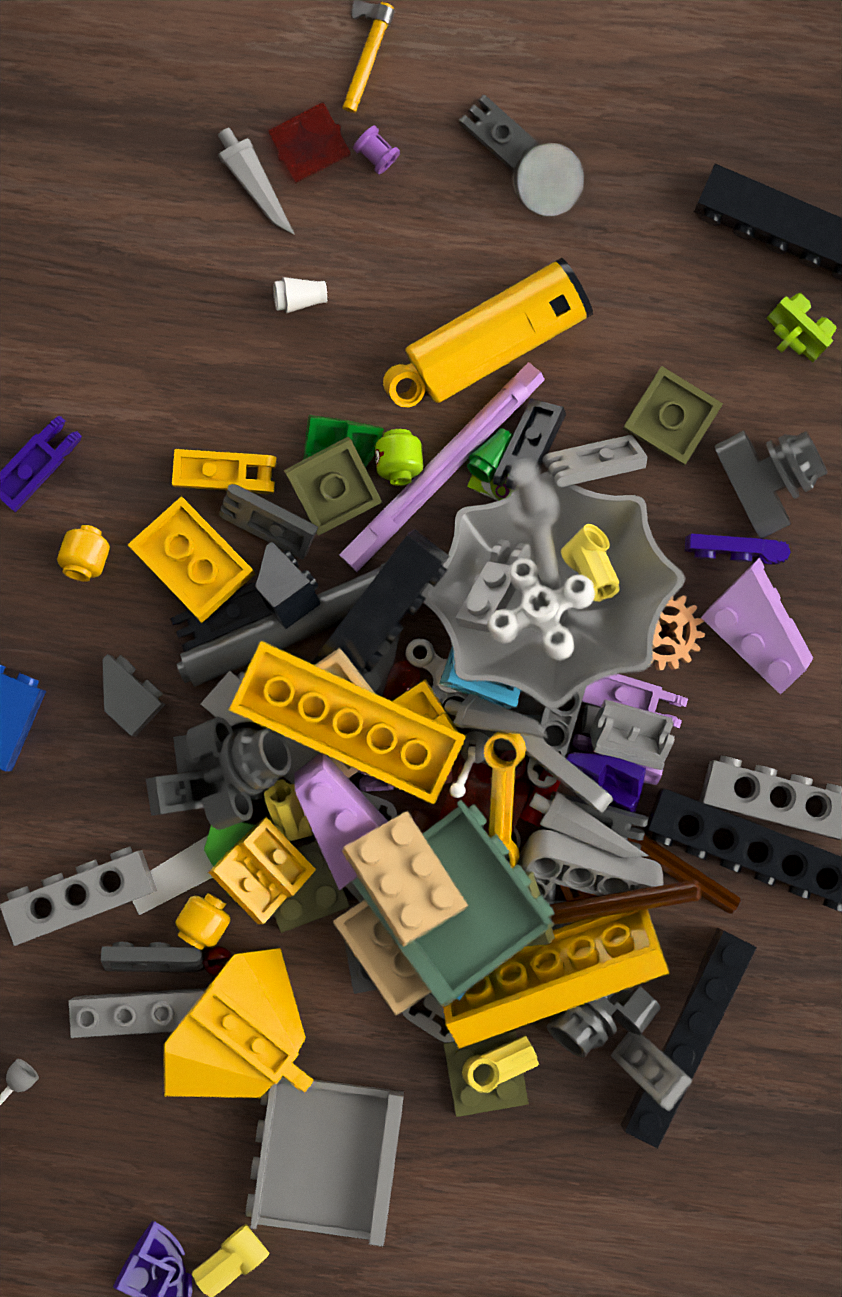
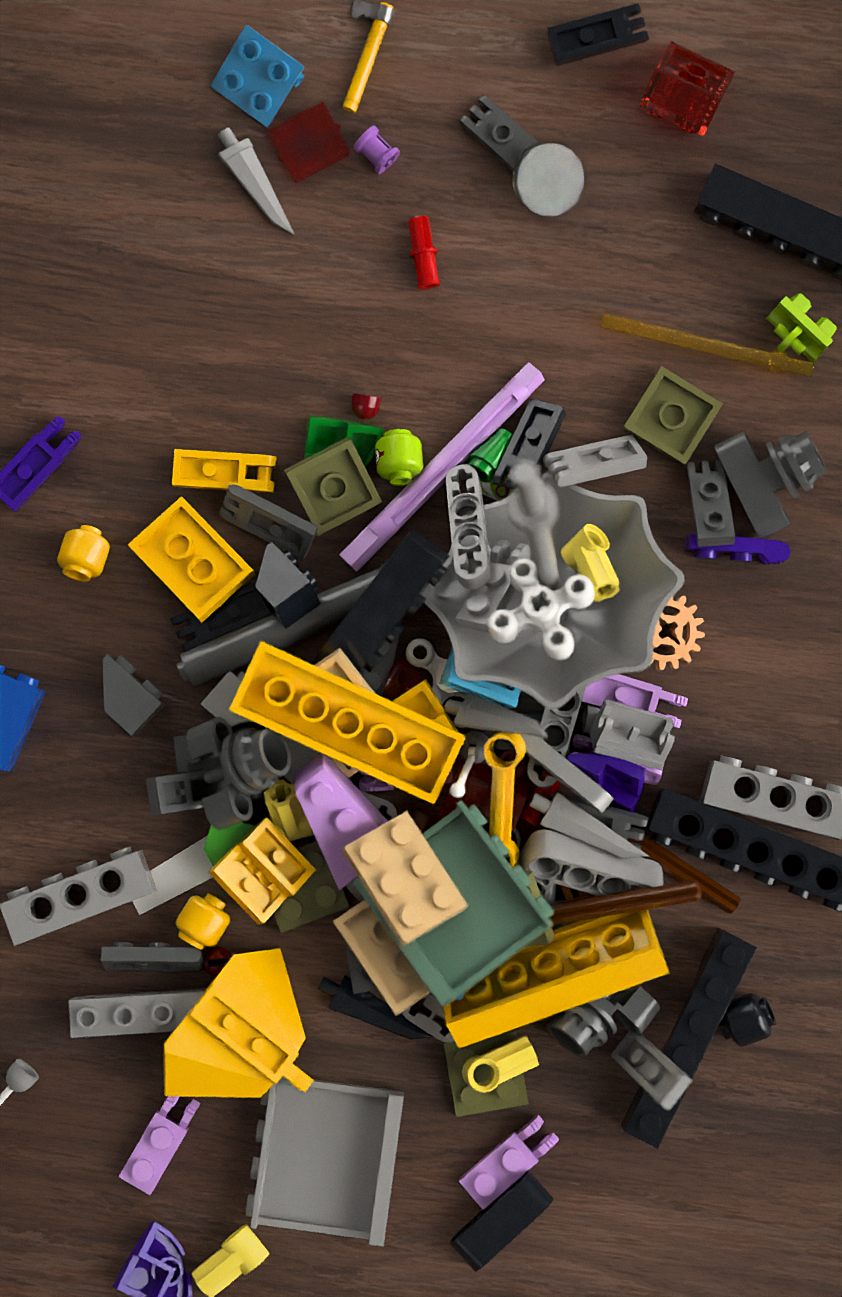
(157, 1146): none -> lavender hinge
(257, 76): none -> dark azure hinge
(297, 294): white cone -> none
(365, 406): none -> dark red hinge
(368, 1008): none -> black bar
(423, 252): none -> red axle
(468, 525): none -> light grey beam
(491, 335): yellow piece -> none
(501, 1221): none -> black beam
(505, 1163): none -> lavender hinge
(596, 34): none -> black hinge
(686, 89): none -> clear red slope
(710, 504): none -> dark grey hinge
(747, 1020): none -> black head
(759, 628): lavender wedge -> none
(775, 361): none -> clear yellow bar

